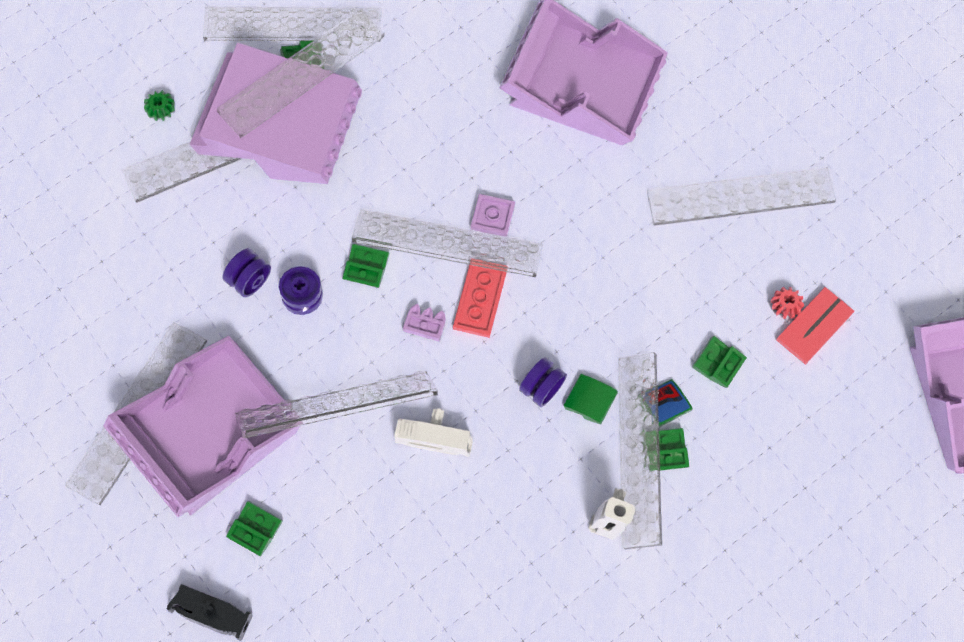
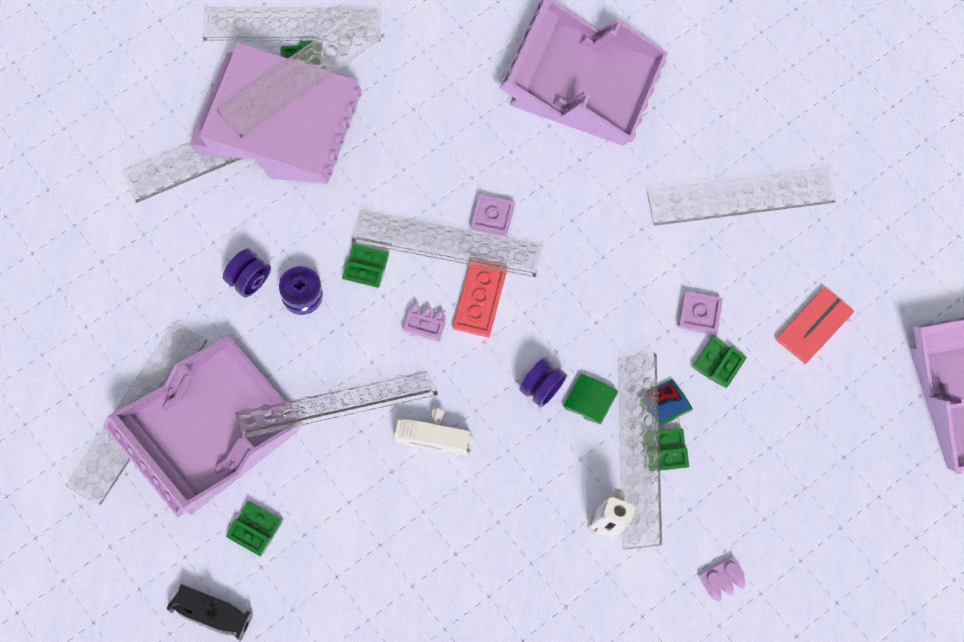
(159, 105): green gear -> none
(700, 313): none -> lavender plate
(722, 577): none -> lavender plate
(780, 302): coral gear -> none

